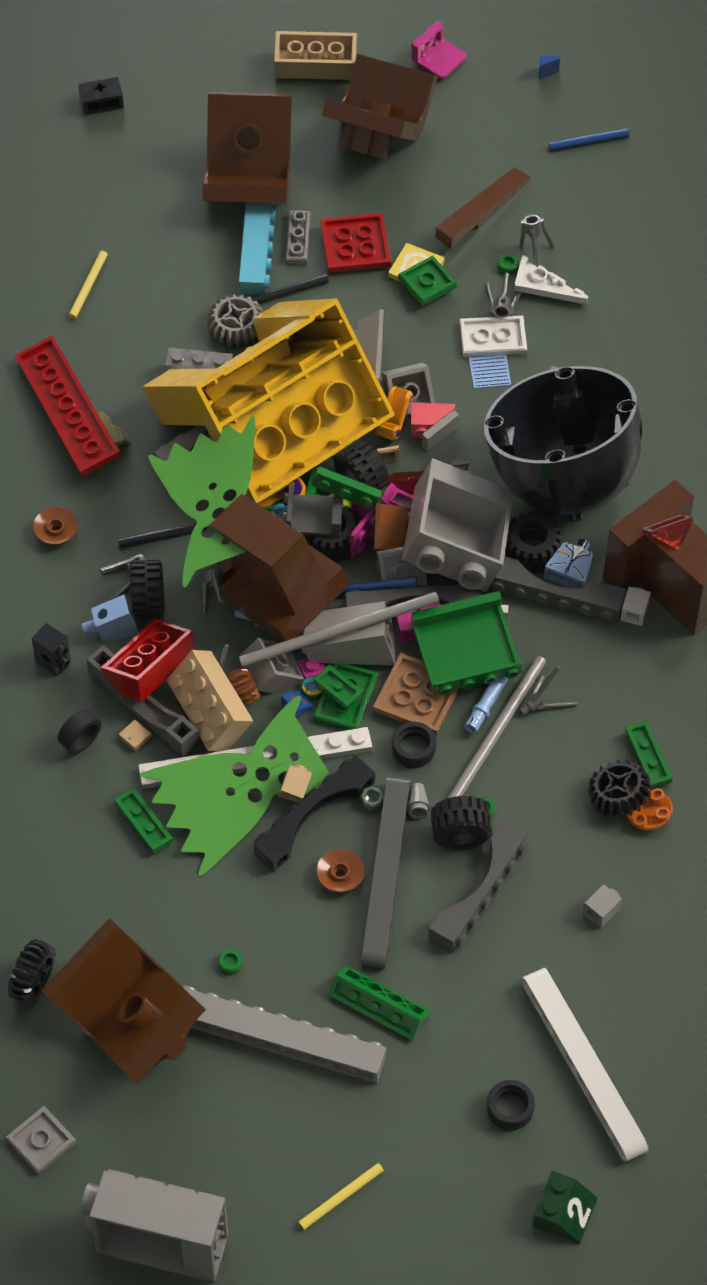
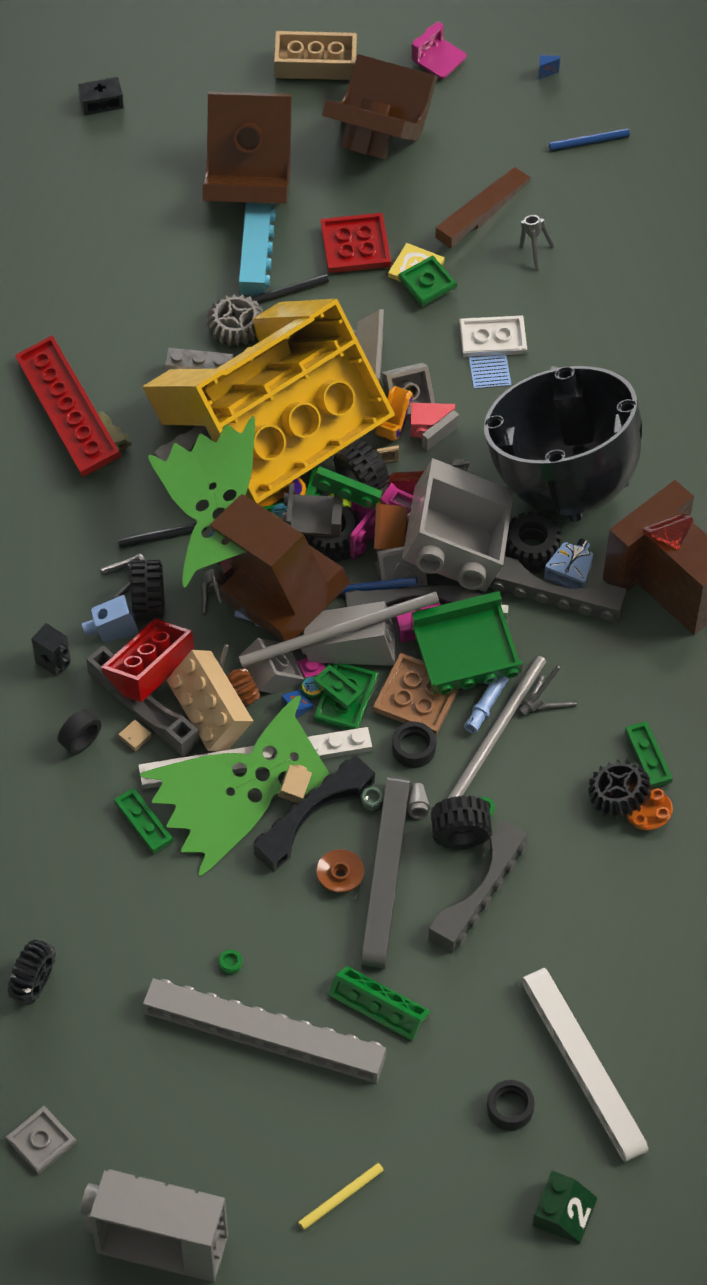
(52, 519): dark orange dish -> none
(88, 285): light yellow bar -> none
(125, 1001): reddish brown piece -> none
(298, 237): light grey tile -> none
(502, 306): flat silver plant -> none
(508, 264): green tile -> none
(544, 283): white wing -> none
(602, 905): light grey brick -> none
(635, 606): white brick -> none

